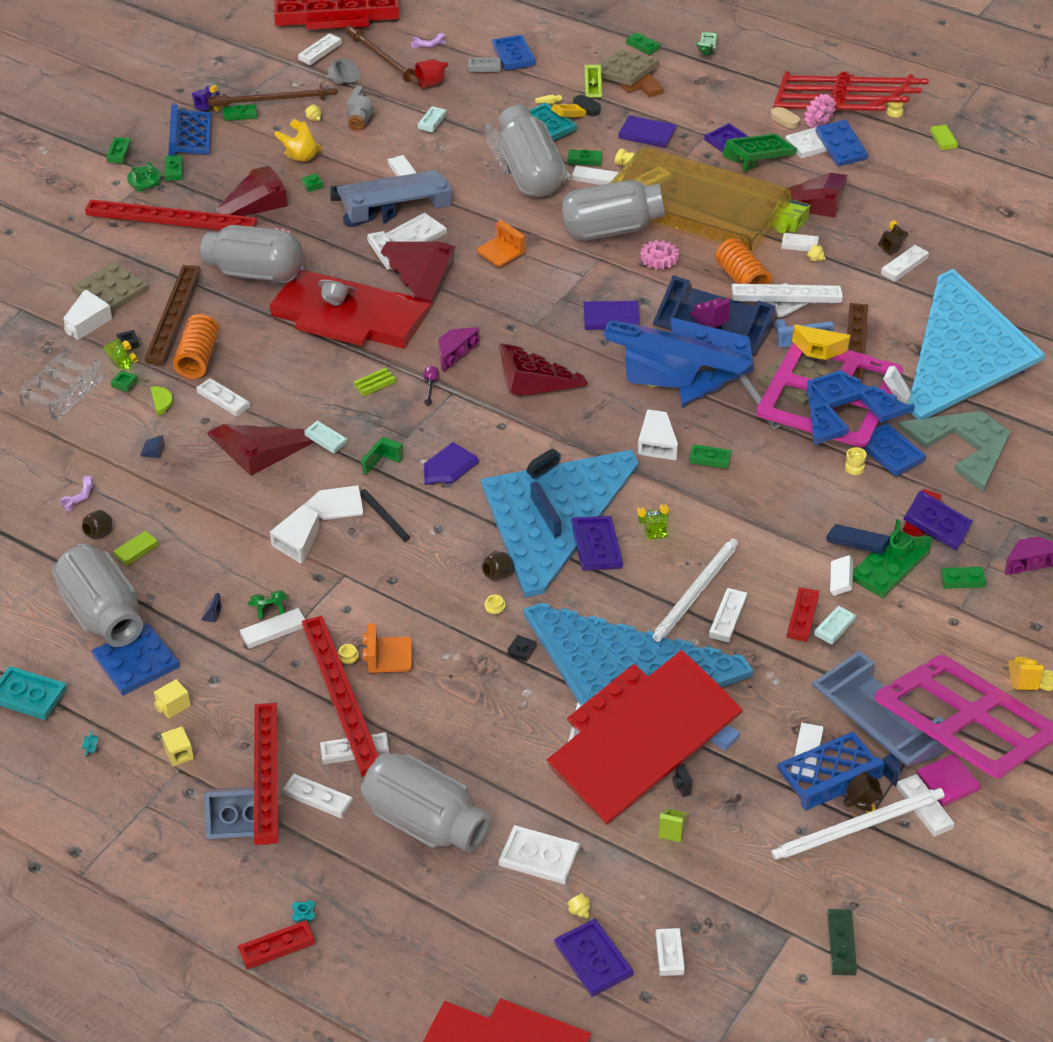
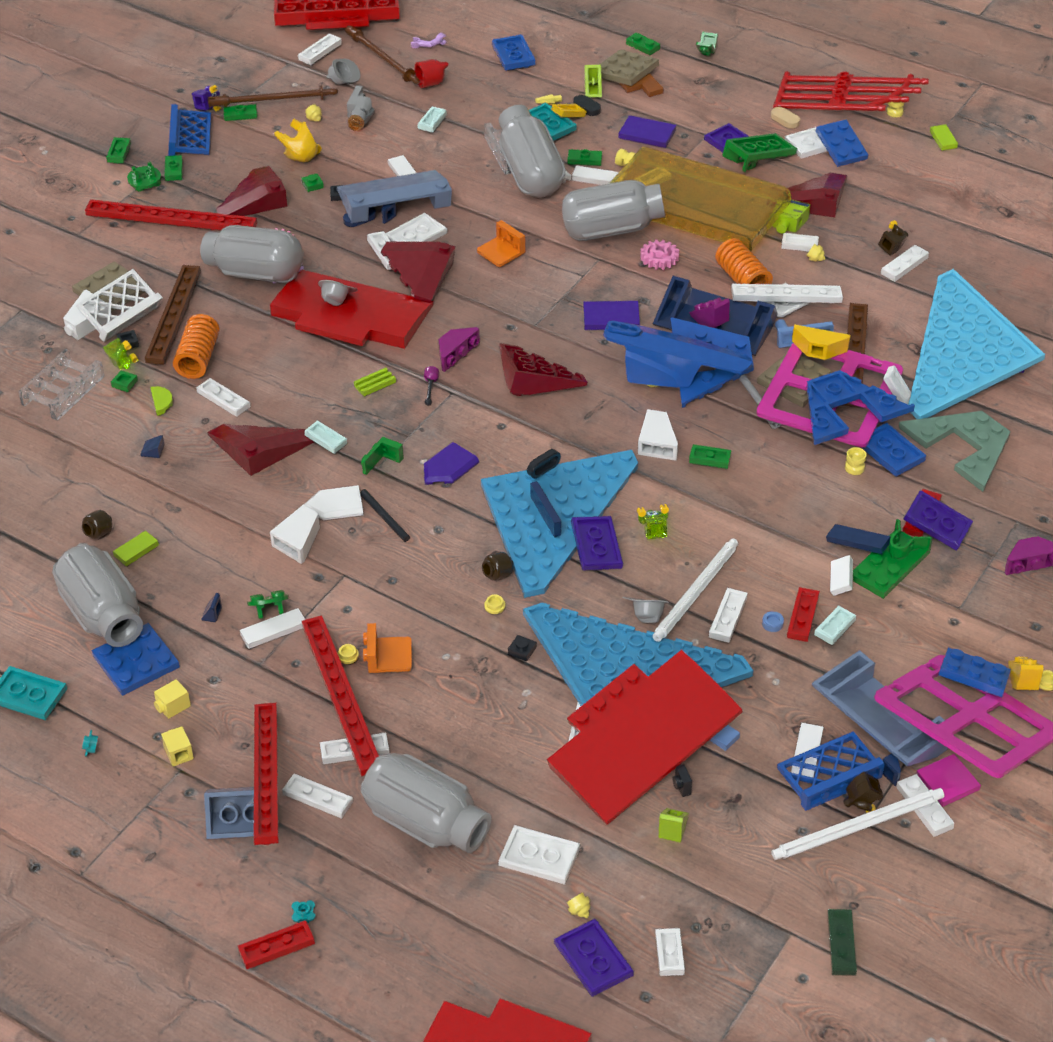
(71, 501): lavender arm -> none
(126, 318): none -> white fence
(484, 65): light grey plate -> none
(648, 610): none -> light grey piece
(772, 621): none -> medium blue tile
(820, 111): bright pink gear -> none
(963, 577): green plate -> none
(974, 672): none -> blue plate

